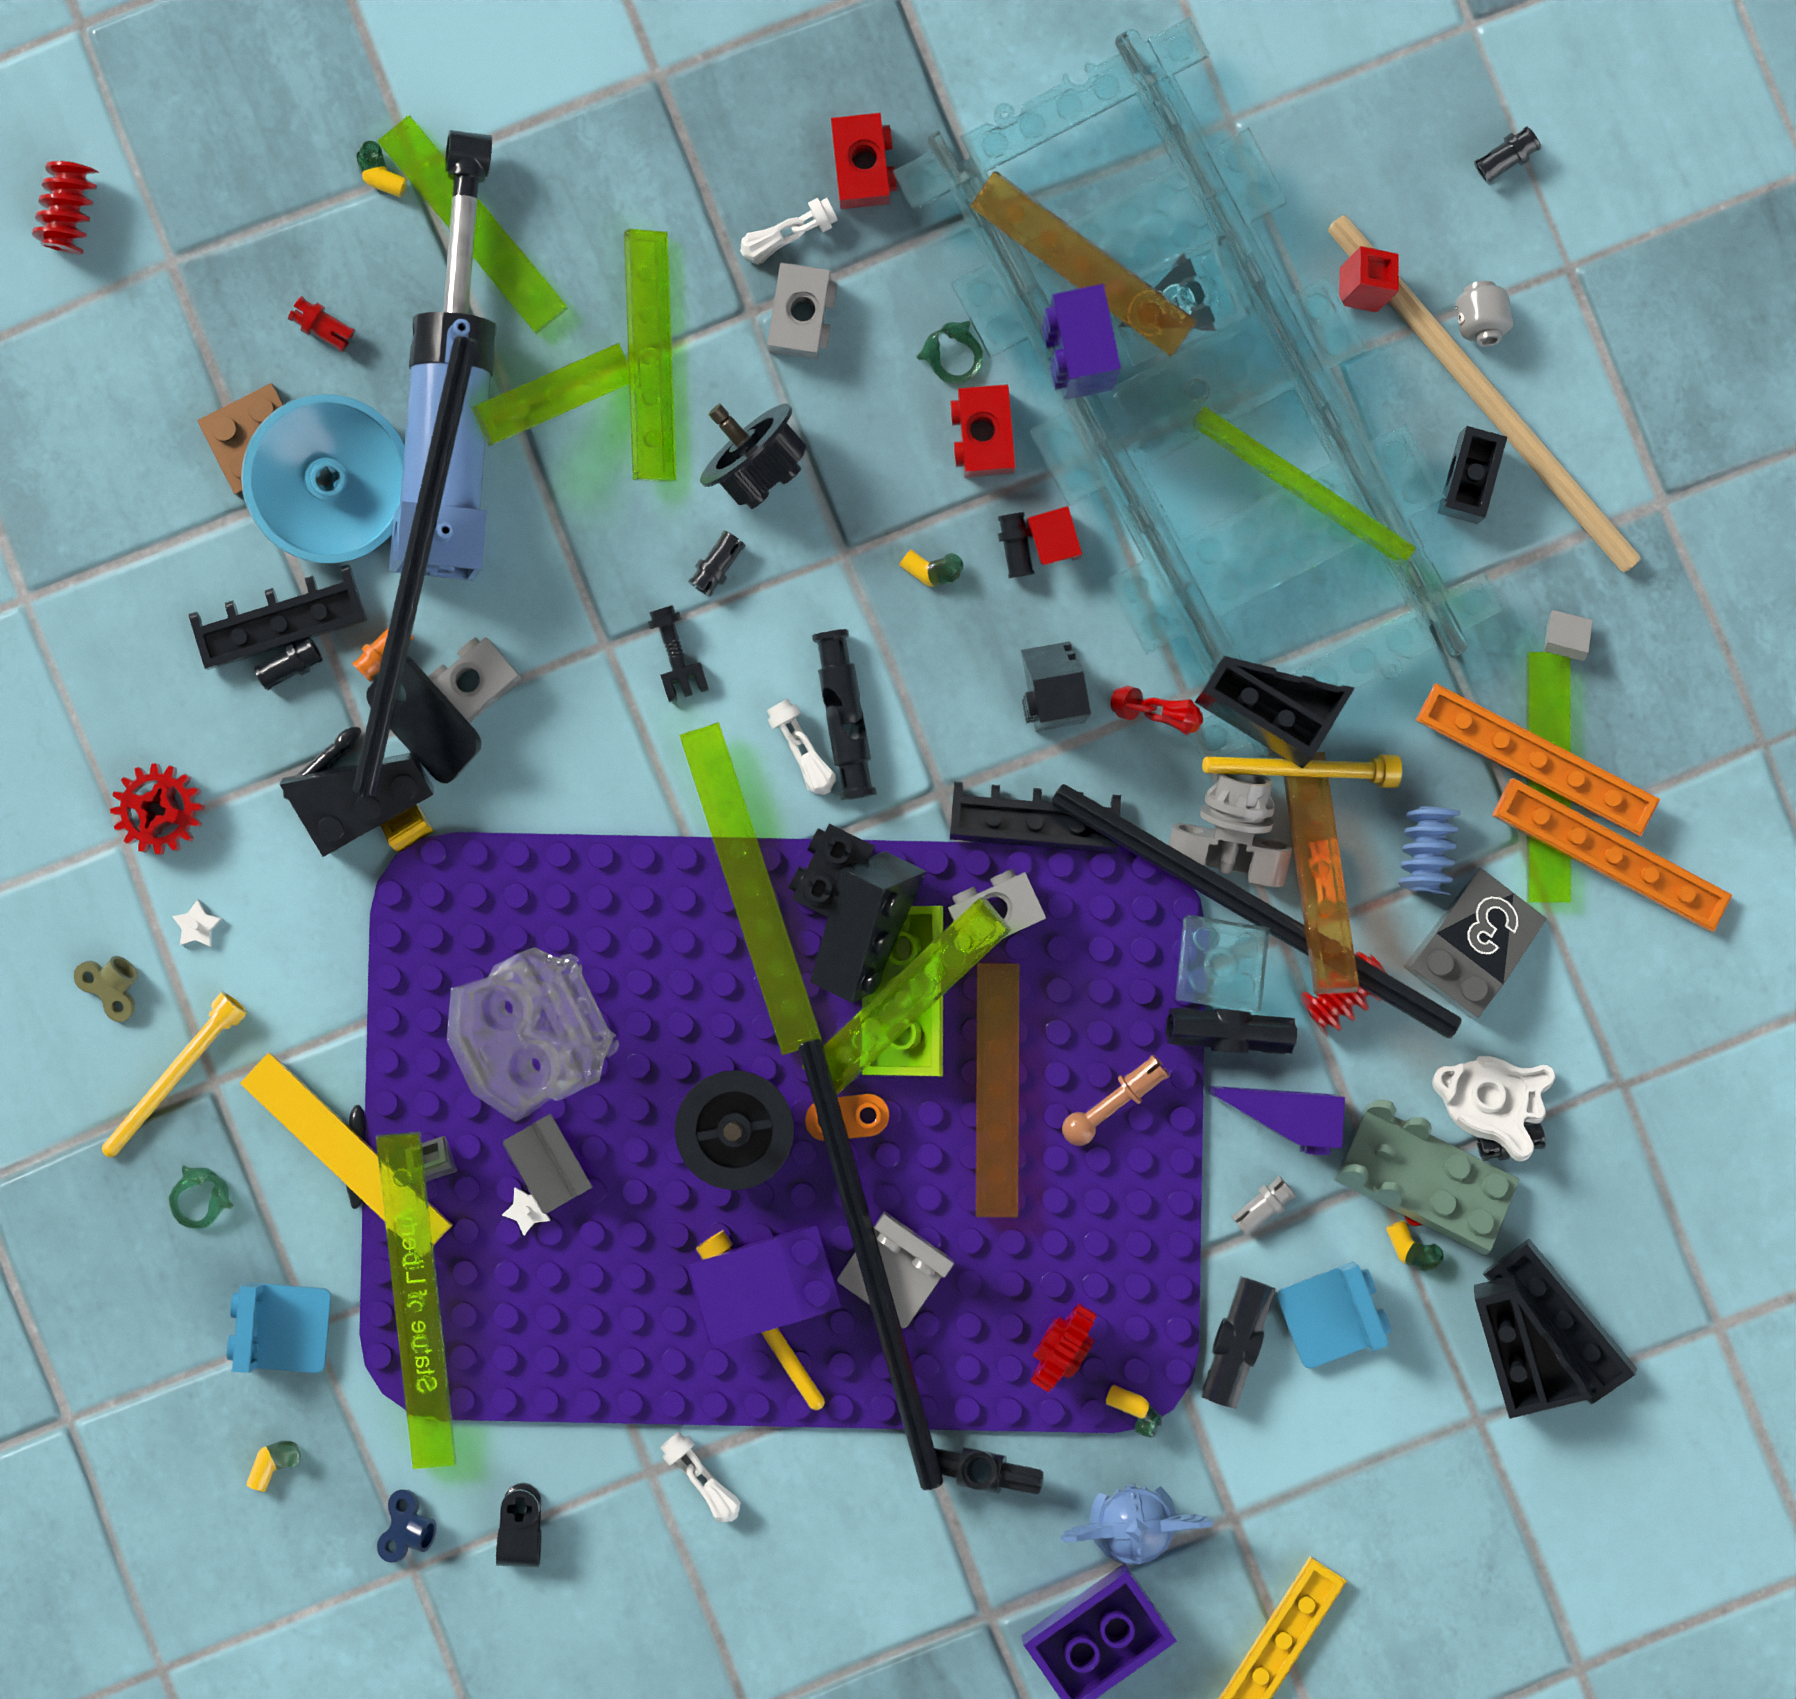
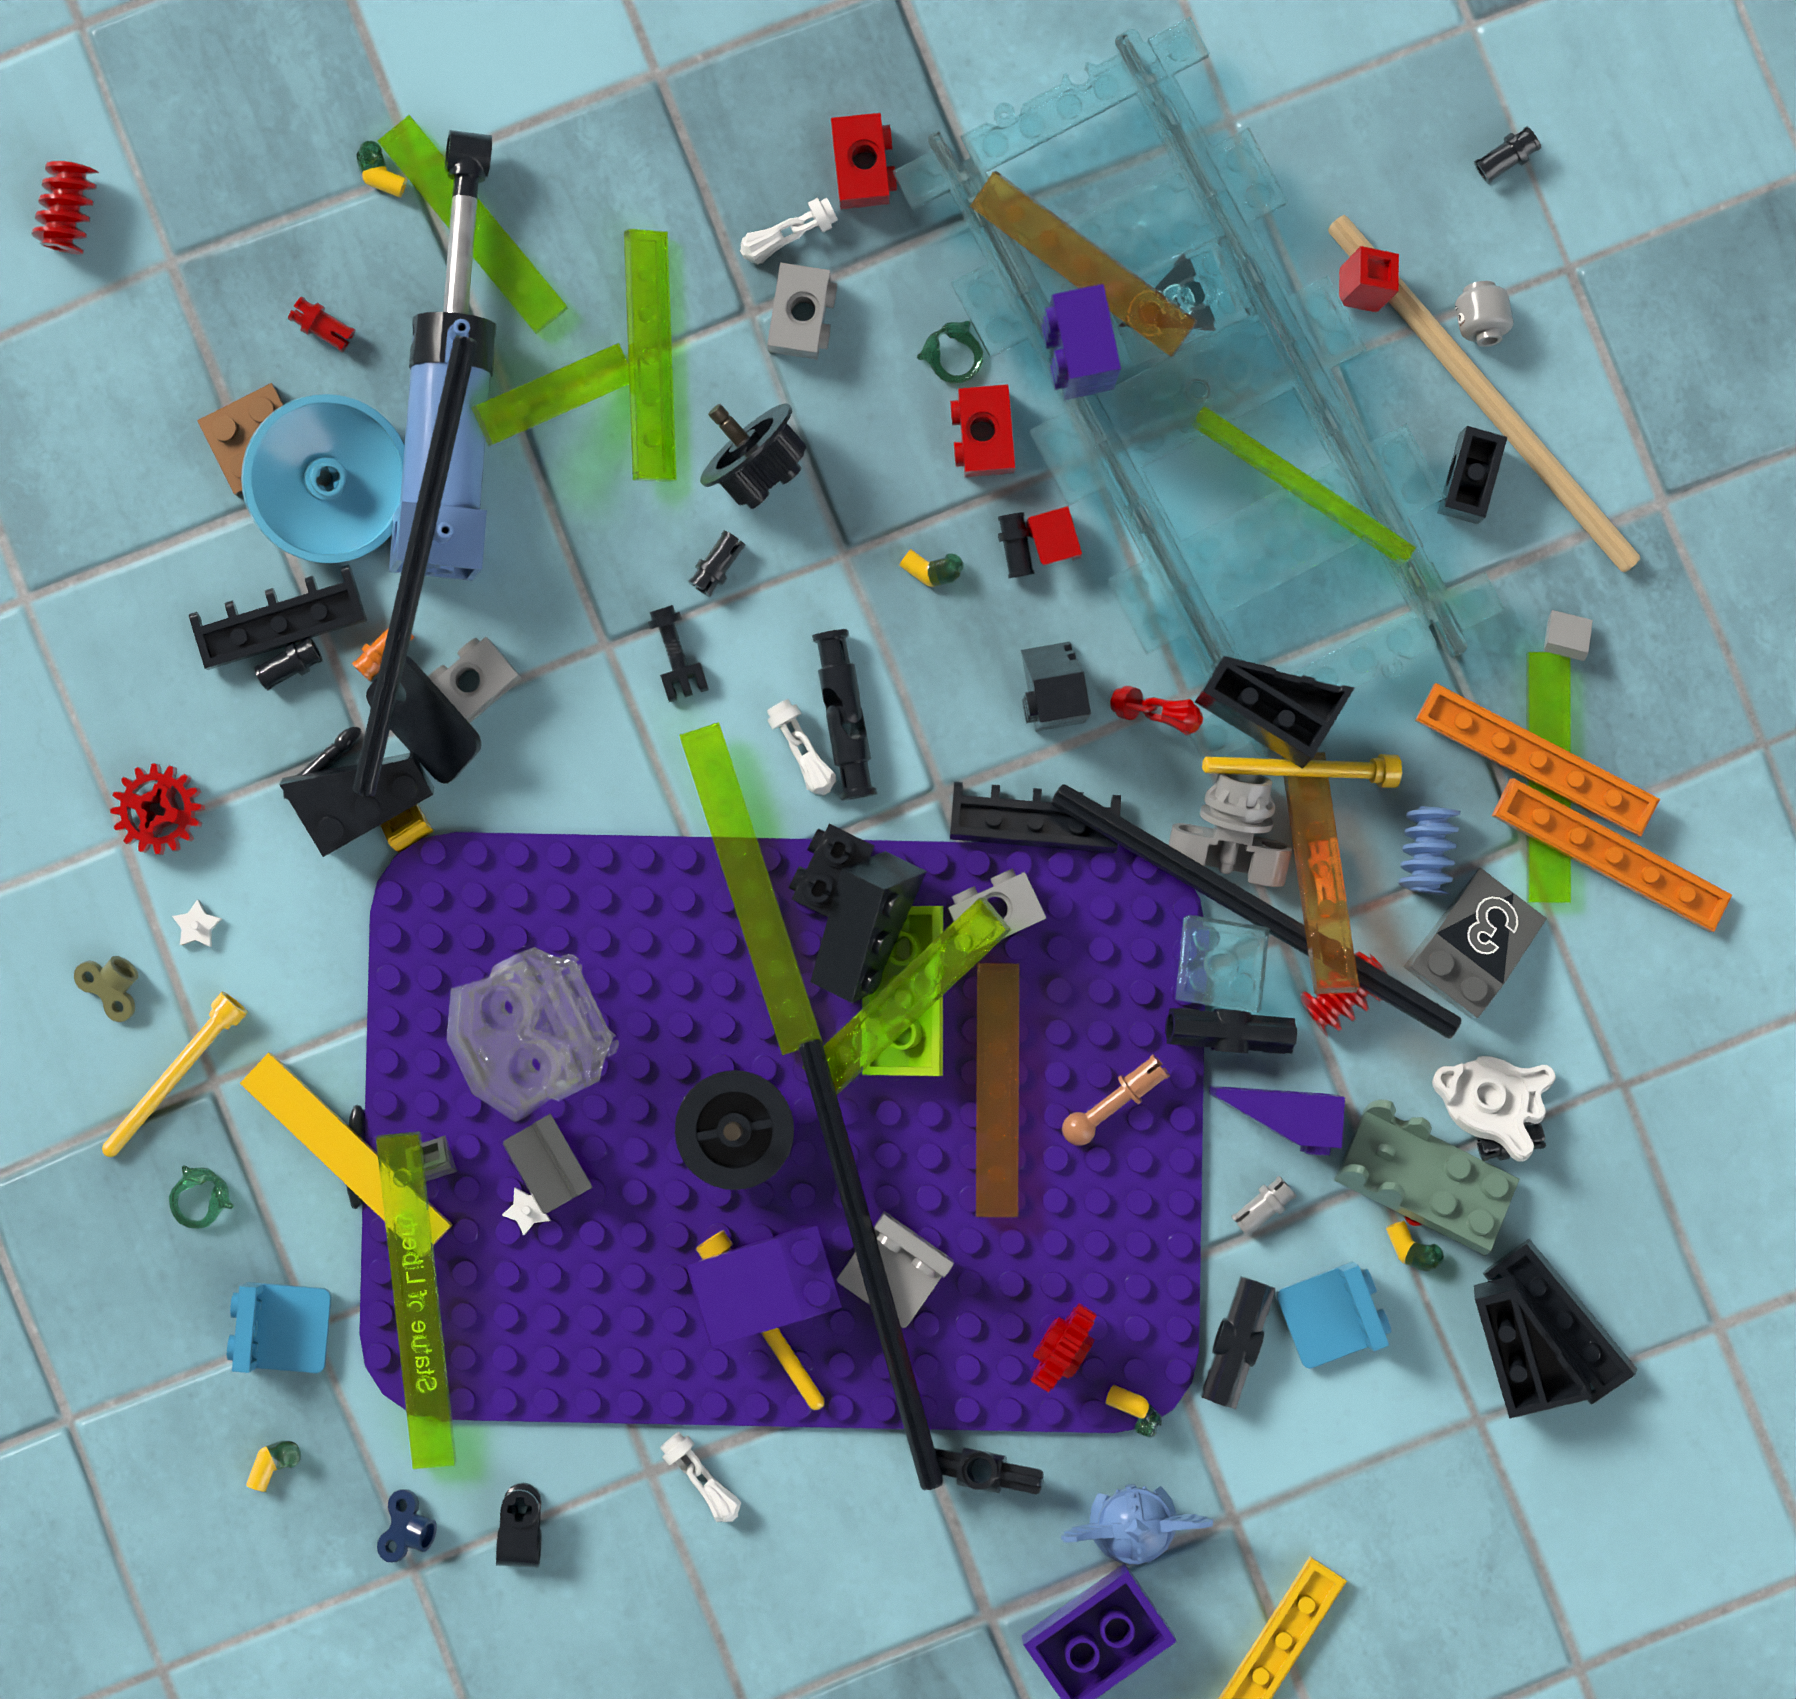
(850, 1109): orange plate -> none

